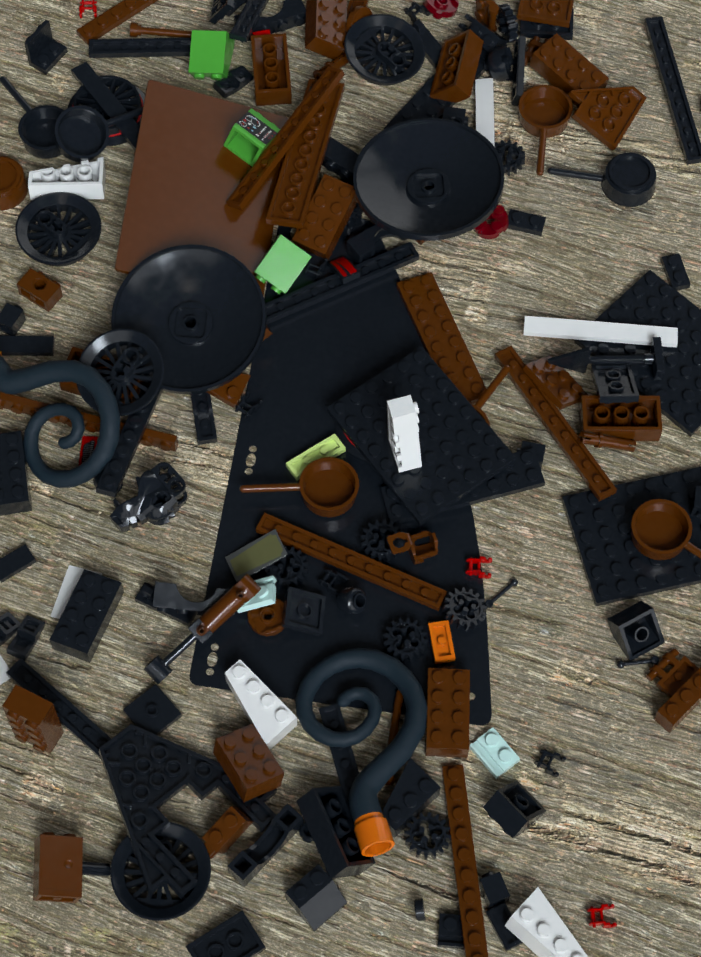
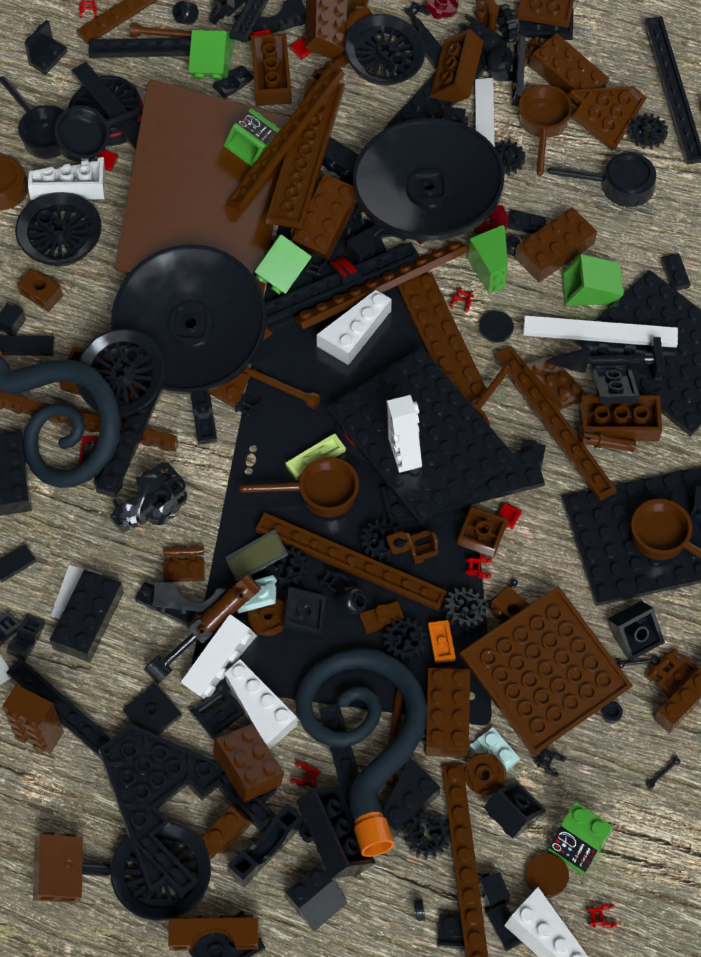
(109, 159): none -> red tile
(184, 570): none -> reddish brown plate
(185, 12): none -> black head
(186, 932): none -> reddish brown arch
(218, 657): none -> white wedge
(221, 716): none -> black plate
(299, 49): none -> red tile
(311, 399): none -> reddish brown piece
(315, 772): none -> red piece
(355, 327): none -> white wedge
(381, 617): none -> reddish brown tile
(385, 282): none -> reddish brown plate
(457, 297): none -> red piece
(475, 774): none -> reddish brown plate
(482, 520): none -> reddish brown brick
(489, 258): none -> bright green slope
(496, 326): none -> black piece
(505, 601): none -> reddish brown brick
(510, 513): none -> red tile
(511, 243): none -> black piece
(545, 670): none -> reddish brown plate
(548, 874): none -> reddish brown tile
(555, 244): none -> reddish brown brick
(580, 838): none -> slope
(592, 282): none -> bright green slope
(612, 712): none -> black tile
(651, 783): none -> black hinge
(657, 134): none -> black gear

